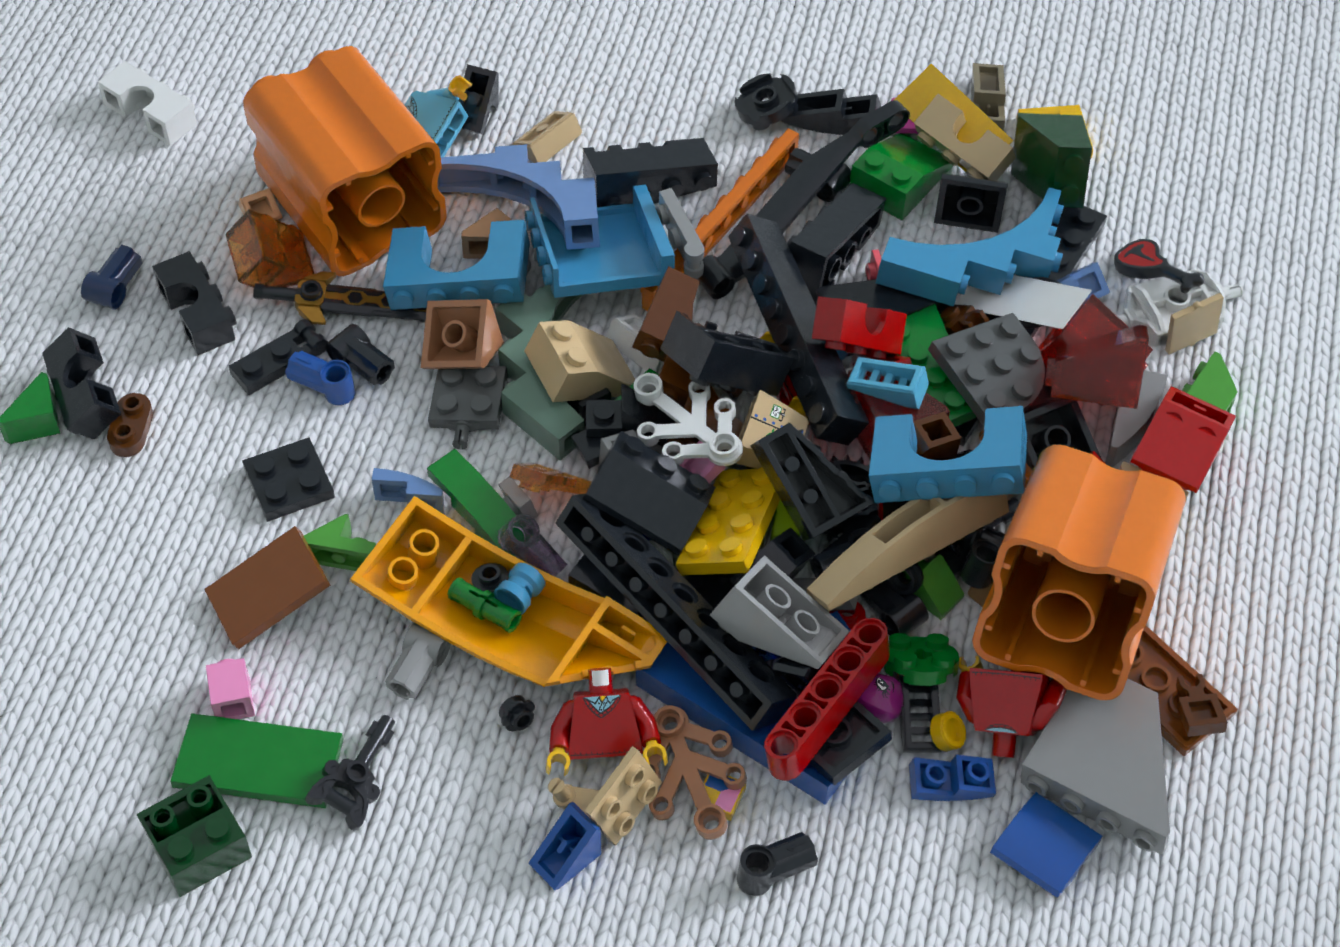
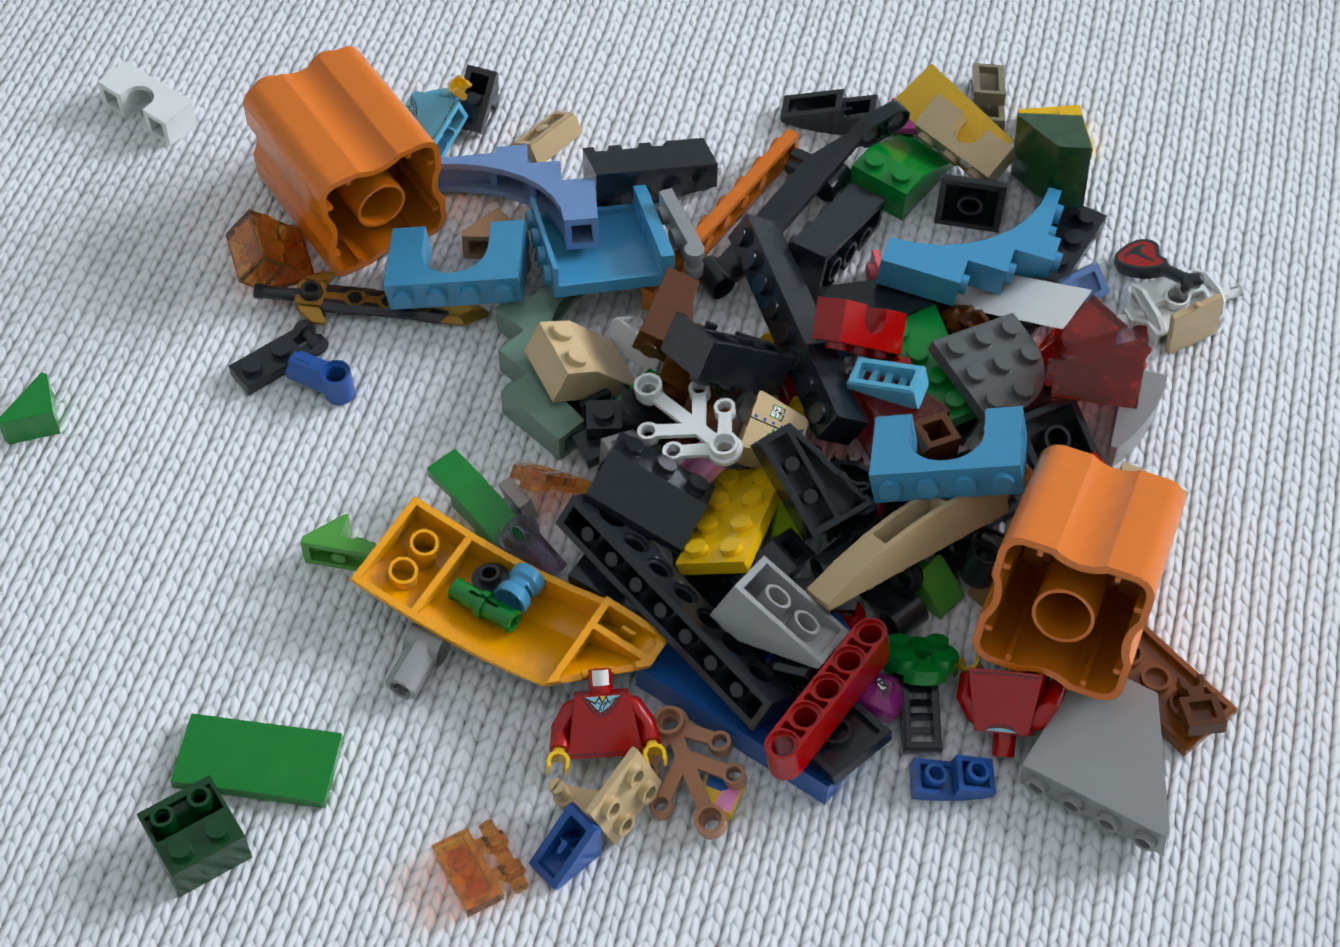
(84, 404): black arch -> none
(109, 284): dark blue piece -> none
(132, 421): reddish brown plate -> none
(186, 283): black arch -> none
(230, 689): bright pink brick -> none
(261, 202): light nougat slope -> none
(267, 587): dark orange tile -> none
(288, 479): black plate -> none
(353, 777): black piece -> none
(356, 349): black piece -> none
(402, 487): medium blue slope -> none
(460, 334): nougat slope -> none
(467, 401): dark grey plate -> none
(468, 871): none -> clear orange plate
(516, 713): black plate -> none
(760, 113): black plate -> none
(777, 861): black piece -> none
(948, 731): yellow tile -> none
(1046, 844): blue slope -> none
(1183, 439): red slope -> none
(1213, 383): bright green slope -> none

